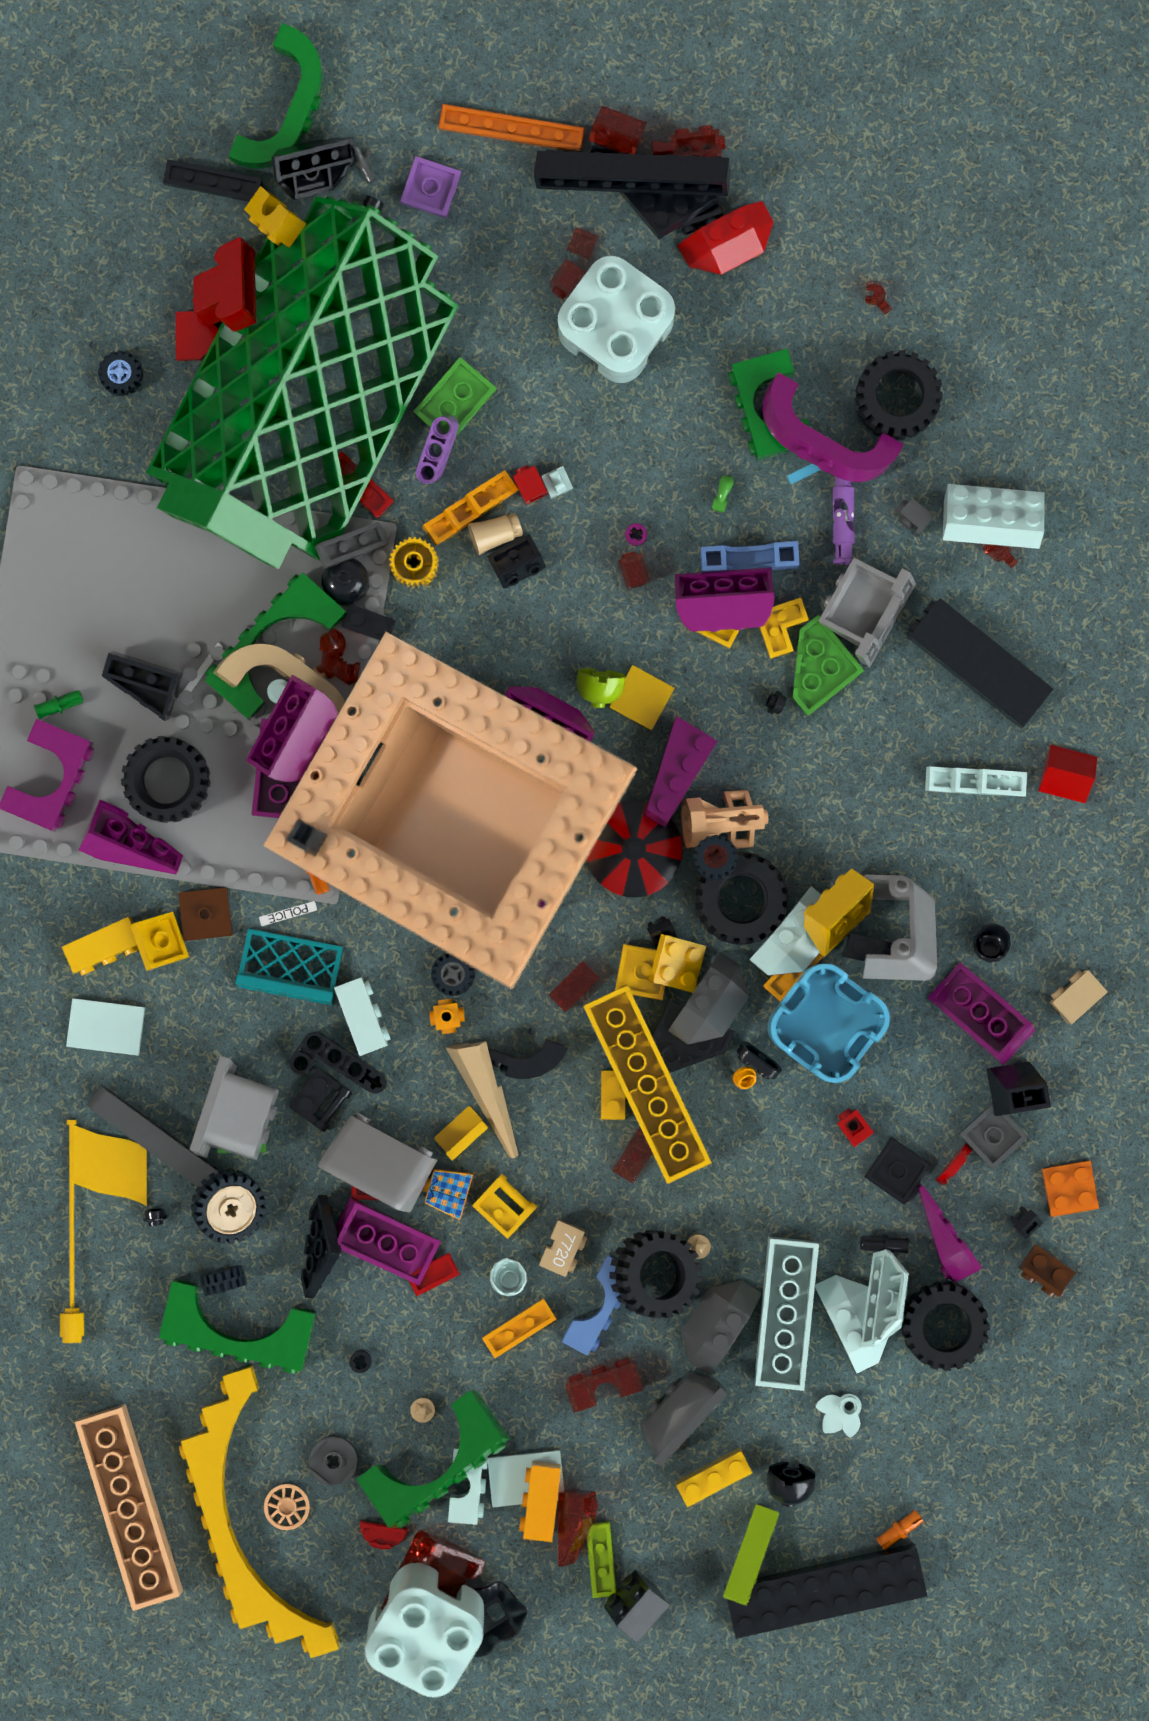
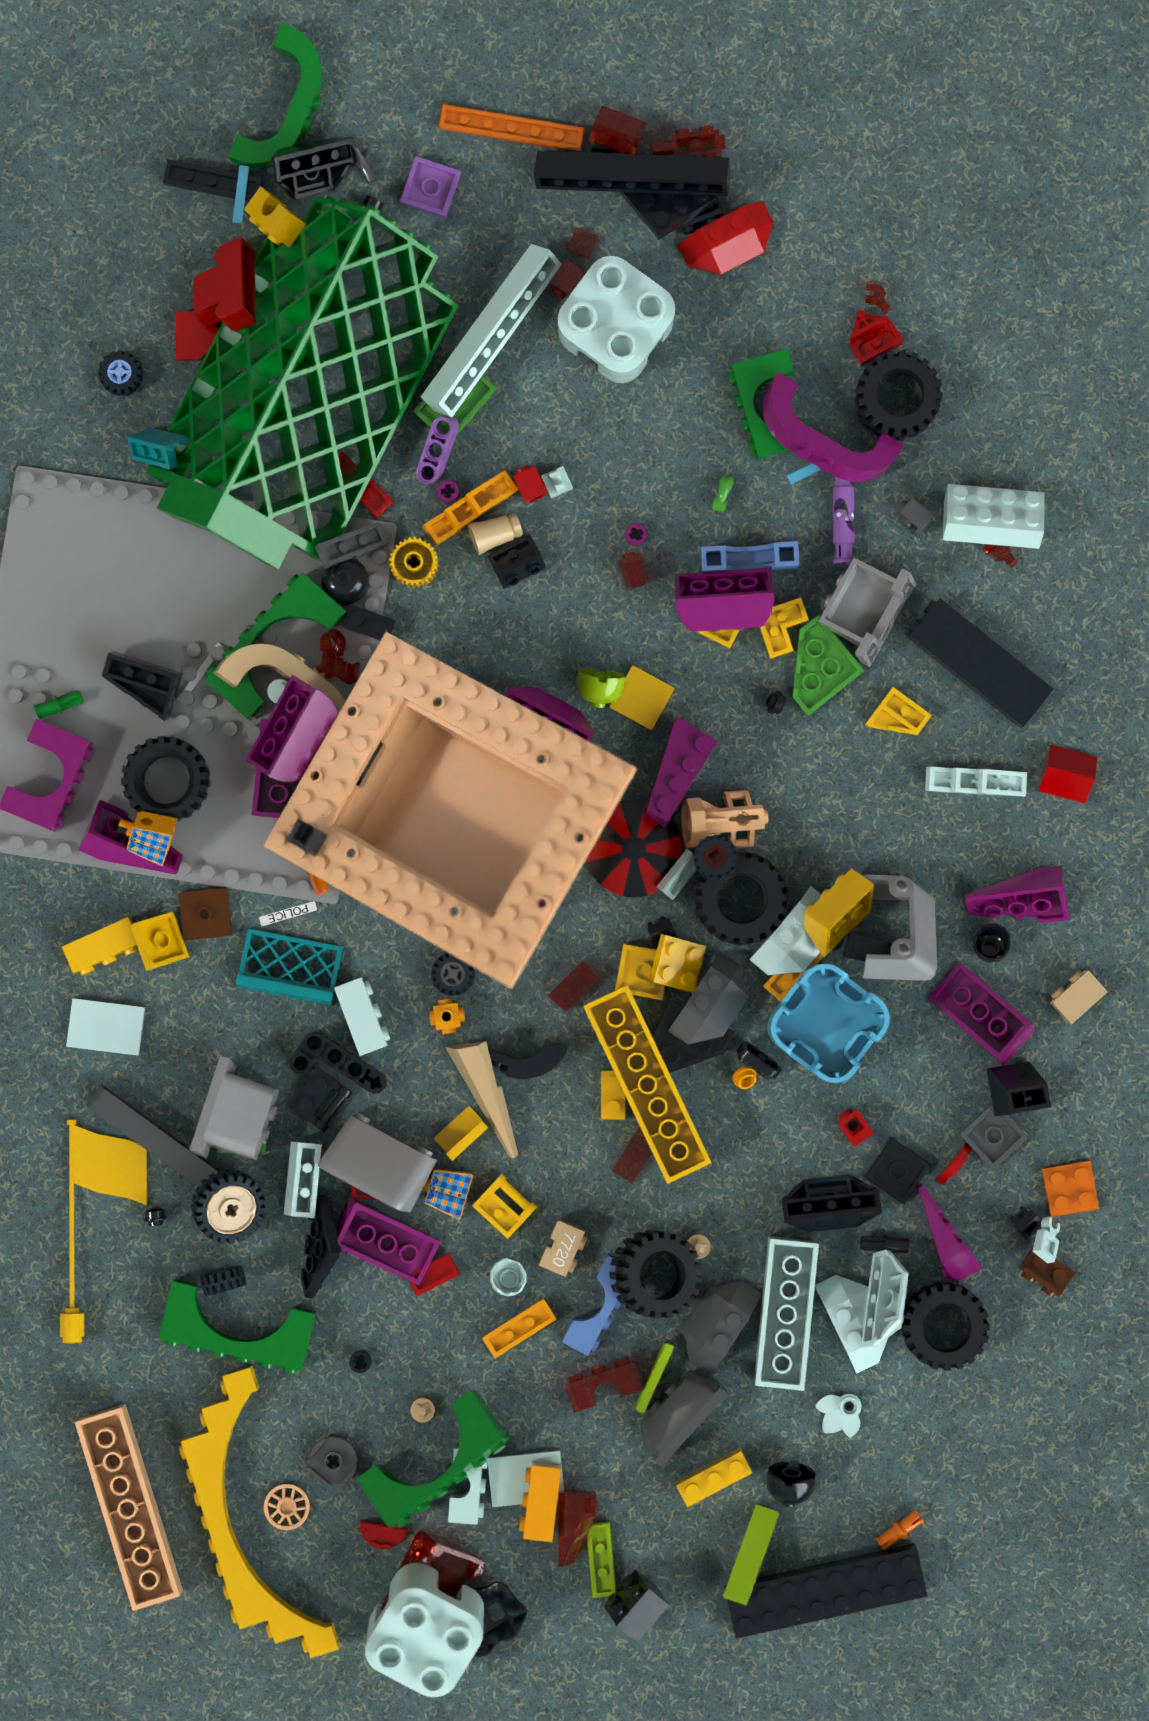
(149, 835): none -> torso
(156, 447): none -> teal panel
(240, 194): none -> medium azure sticker
(302, 1179): none -> light aqua brick
(442, 486): none -> magenta bush
(491, 330): none -> light aqua brick
(654, 1376): none -> lime tile
(678, 875): none -> light aqua tile
(831, 1204): none -> black wedge
(873, 337): none -> red slope
(898, 714): none -> yellow wing
(1031, 894): none -> magenta wedge
(1045, 1242): none -> light aqua plate

